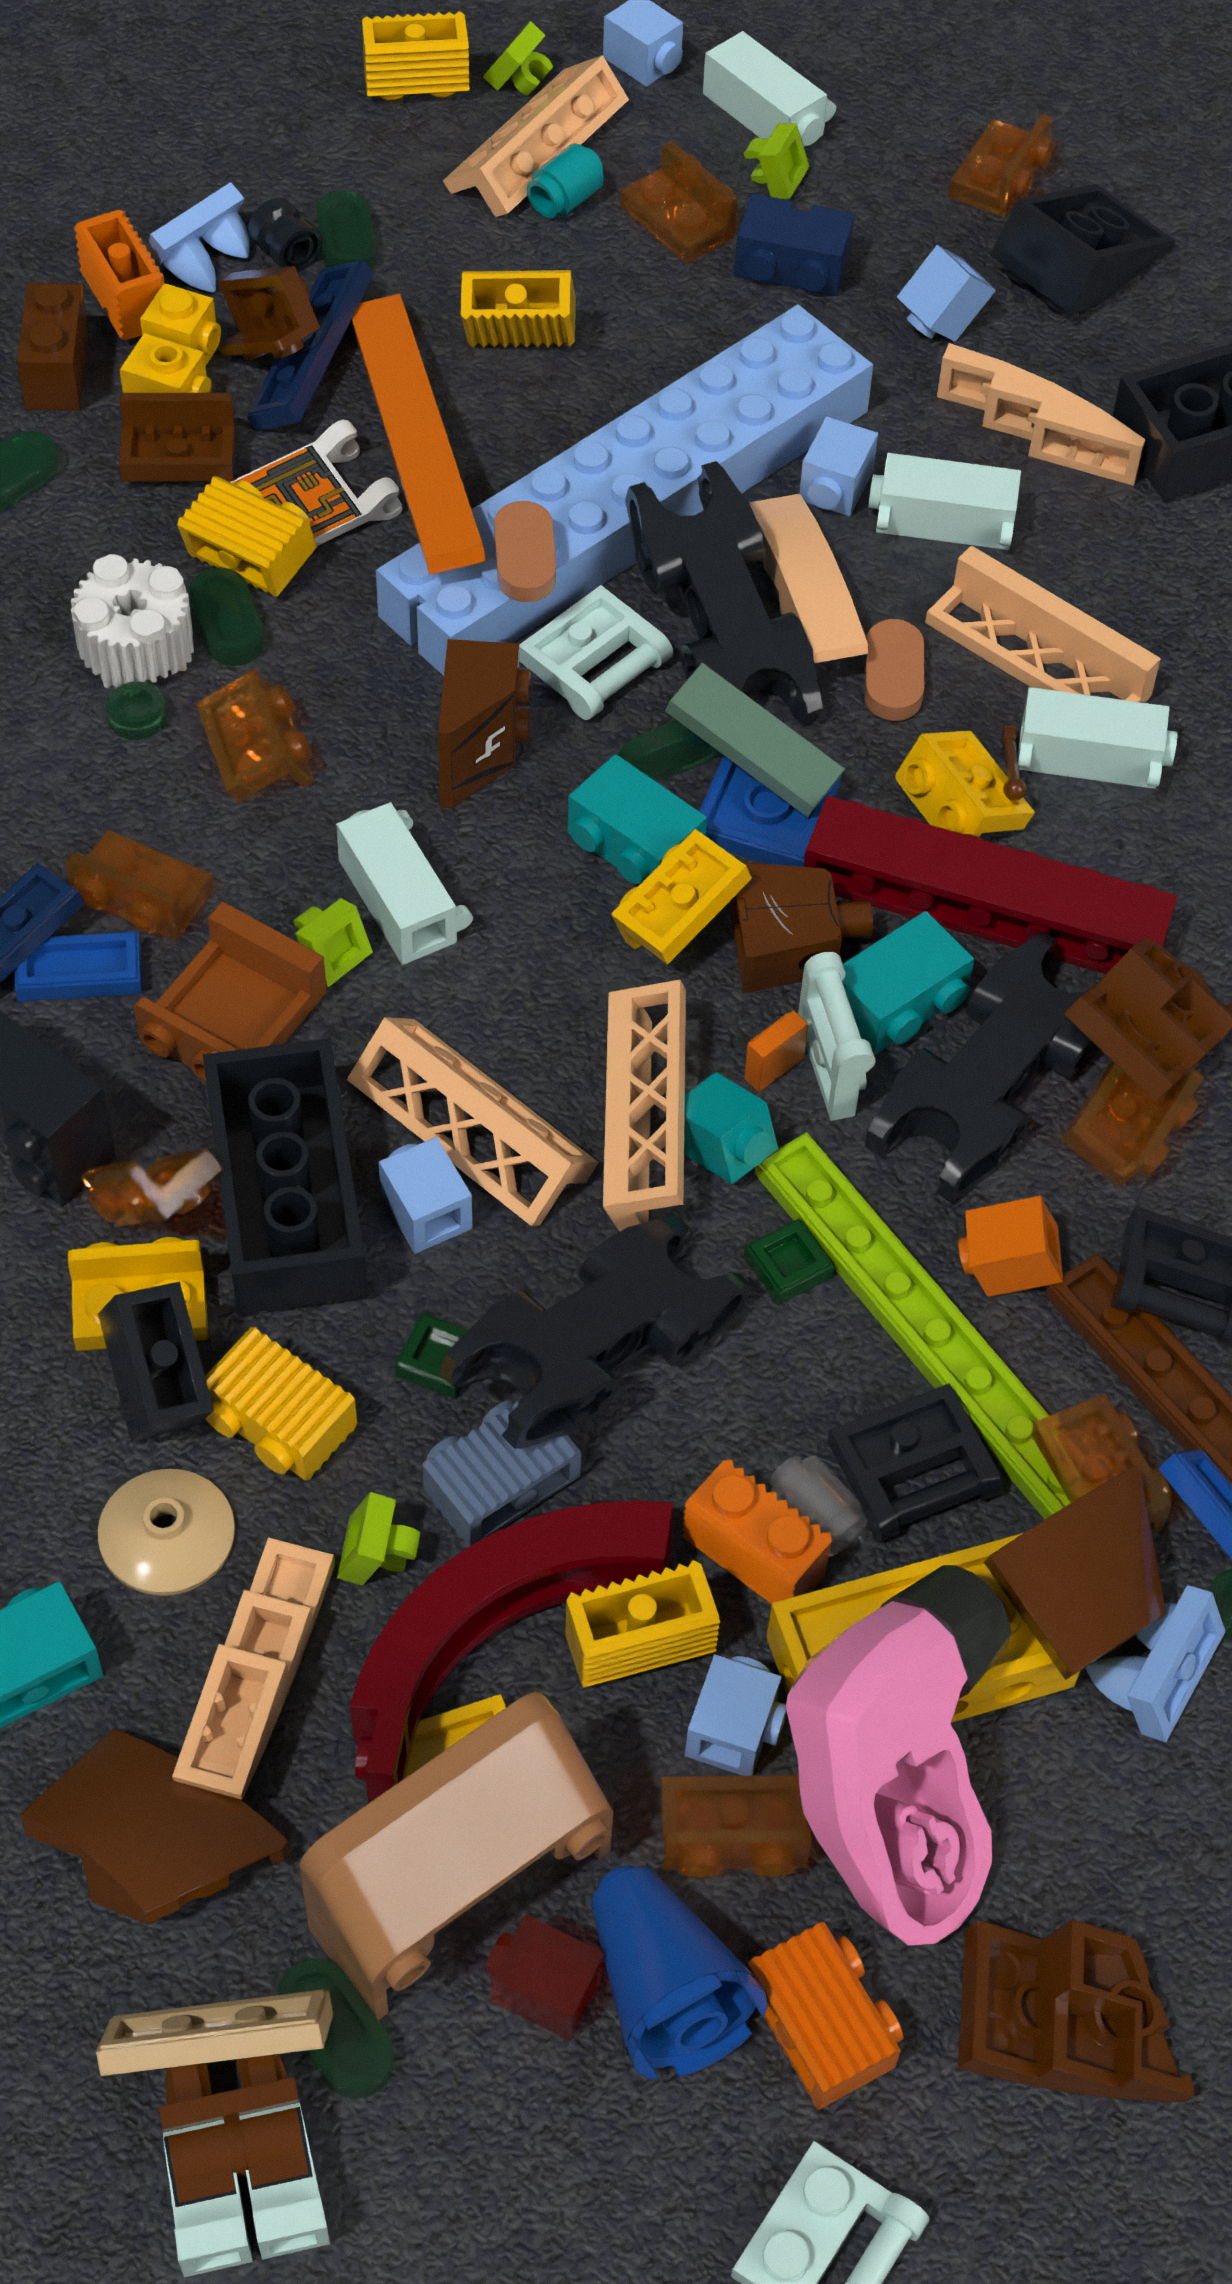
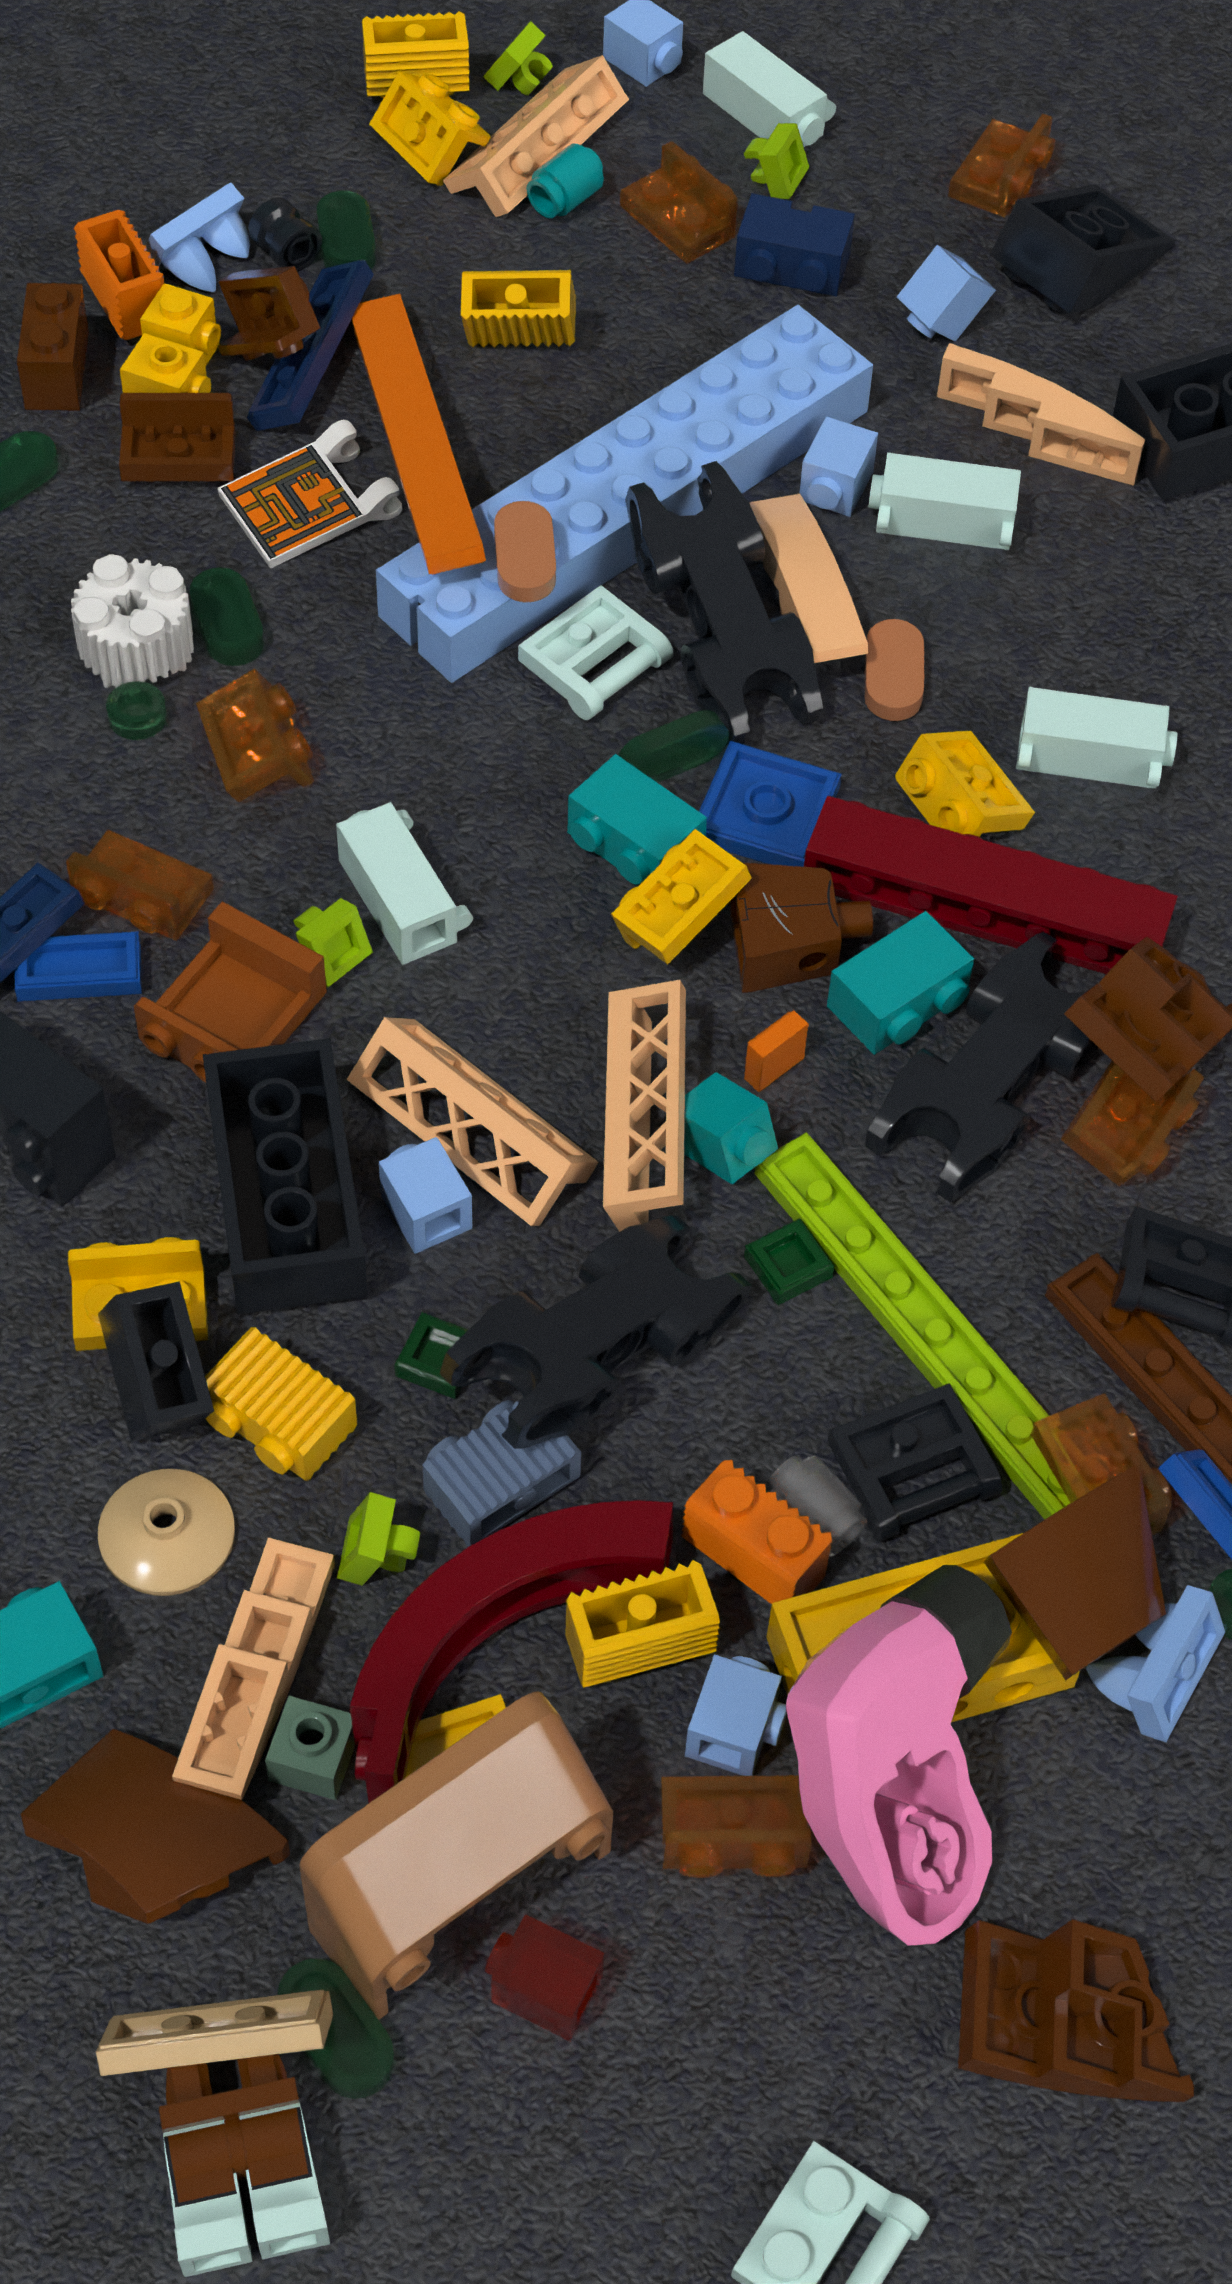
(135, 1195): clear orange bracket -> none
(247, 533): yellow brick -> none
(314, 1767): none -> sand green plate
(426, 124): none -> yellow bracket
(480, 716): reddish brown slope -> none
(670, 1976): blue cone -> none
(754, 739): sand green tile -> none
(825, 2015): orange brick -> none
(833, 1036): light aqua plate -> none
(1011, 1246): orange brick -> none
(1014, 787): reddish brown hinge -> none
(1048, 624): light nougat fence -> none

